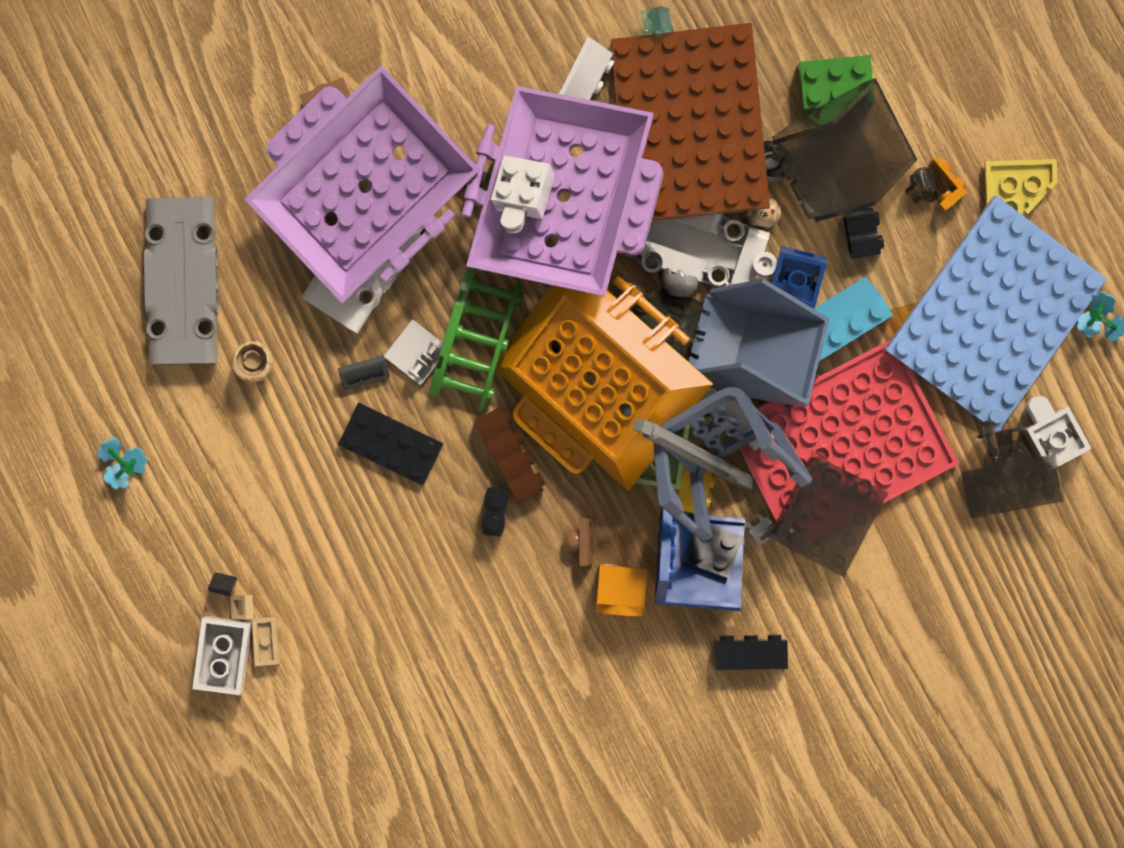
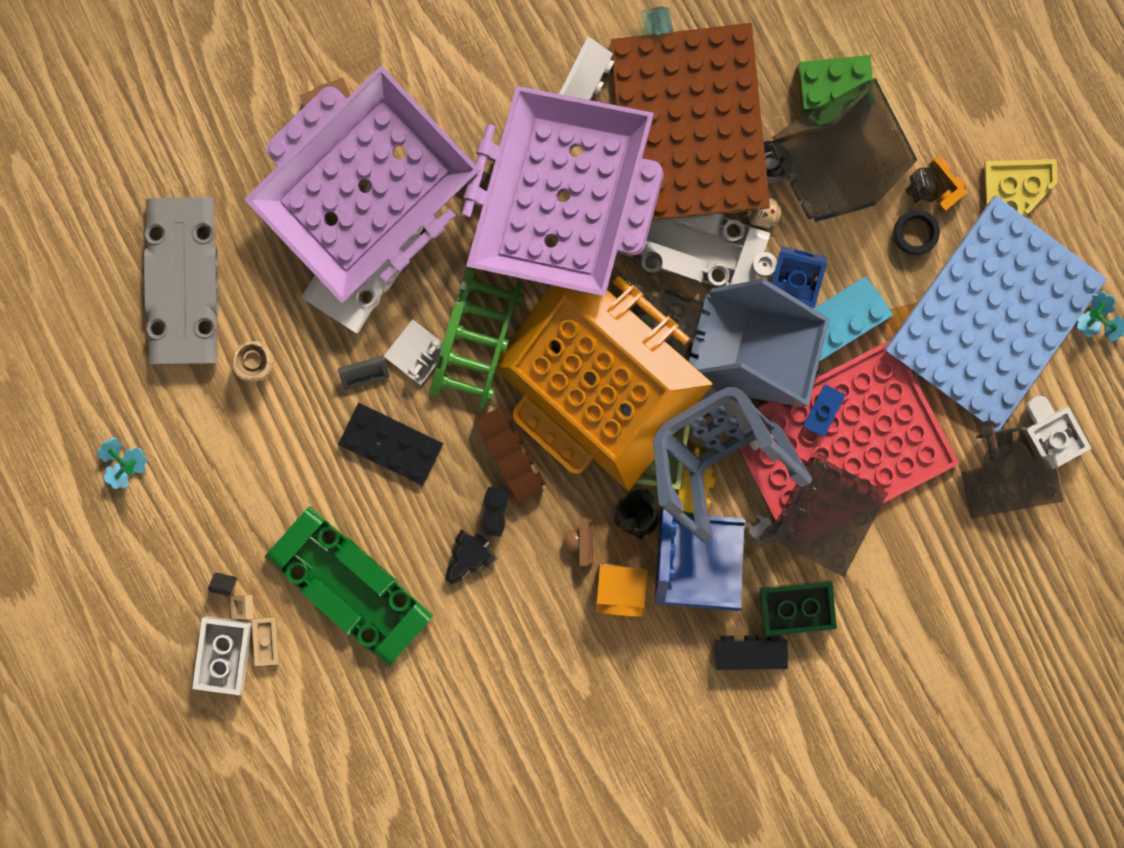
(348, 586): none -> green panel
(469, 556): none -> black rock
(521, 191): white brick -> none
(637, 513): none -> pearl dark grey helmet
(678, 283): light grey hair -> none
(694, 454): light grey piece -> none
(714, 555): black plate -> none
(797, 608): none -> dark green brick
(824, 410): none -> blue plate
(862, 233): black brick -> none
(934, 232): none -> black tyre

